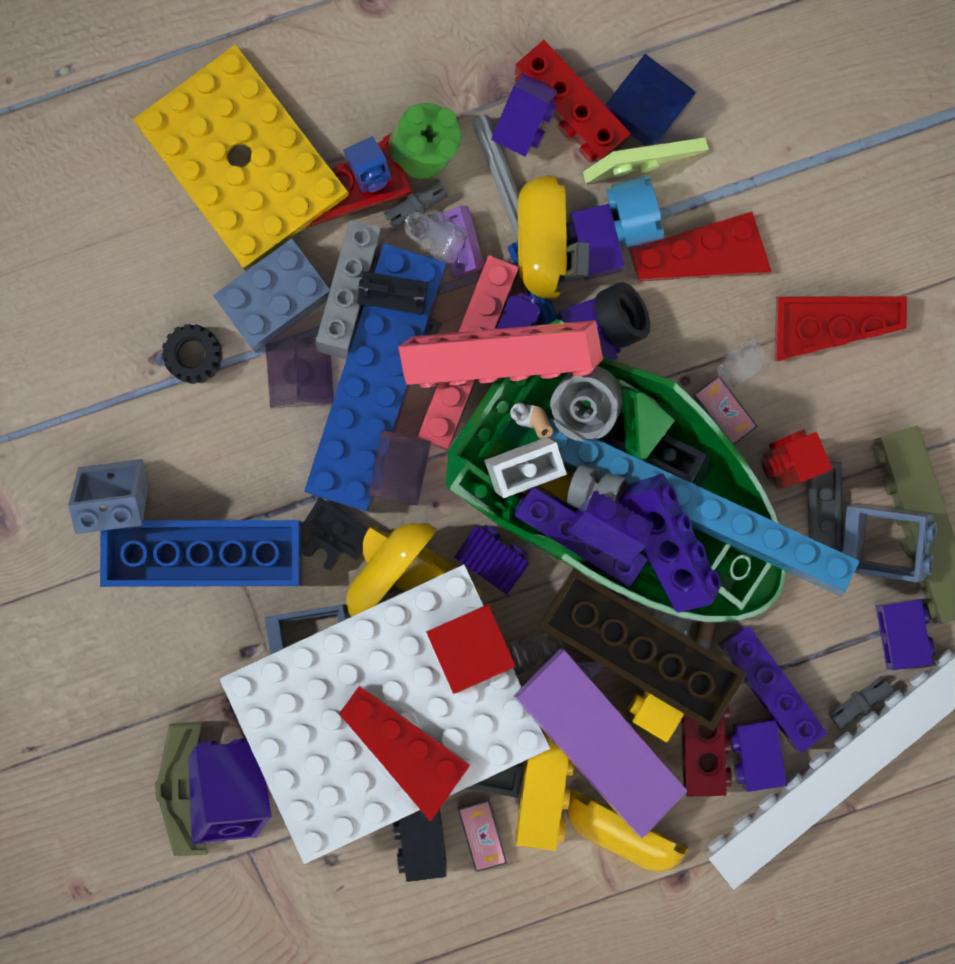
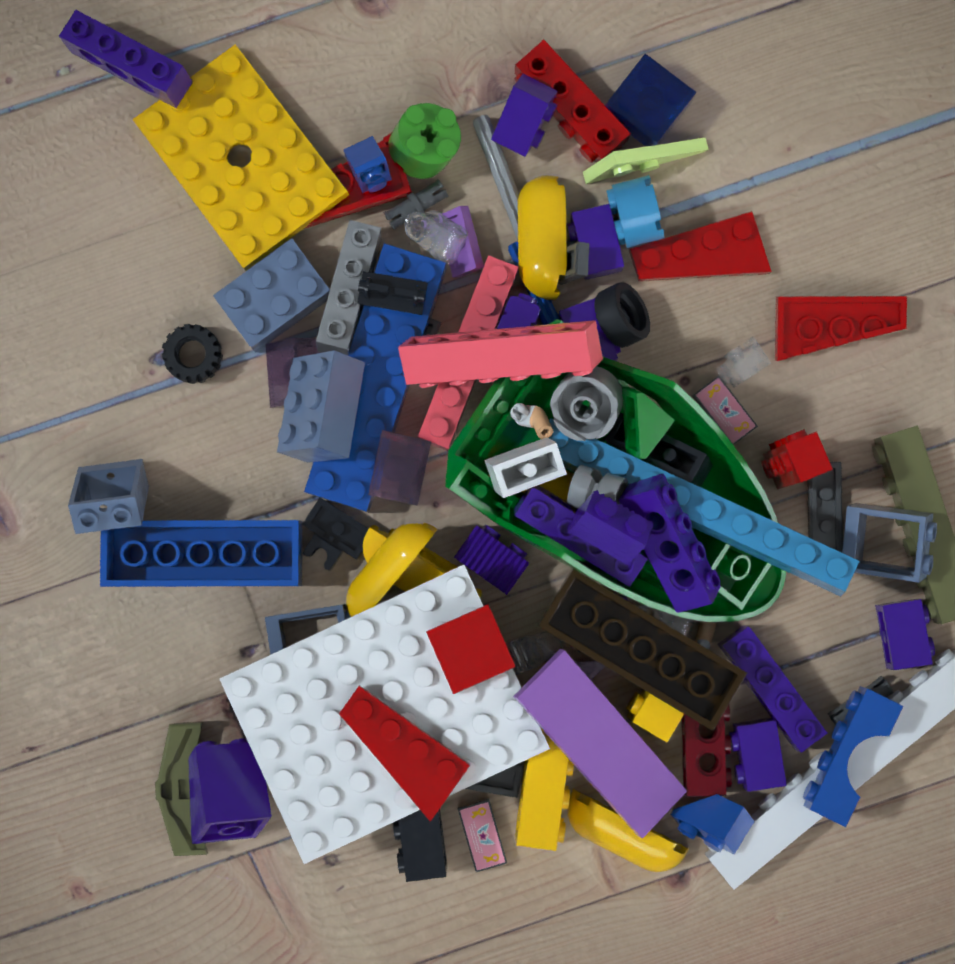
(126, 58): none -> dark purple brick
(321, 407): none -> sand blue brick
(716, 821): none -> blue slope
(867, 717): none -> blue arch

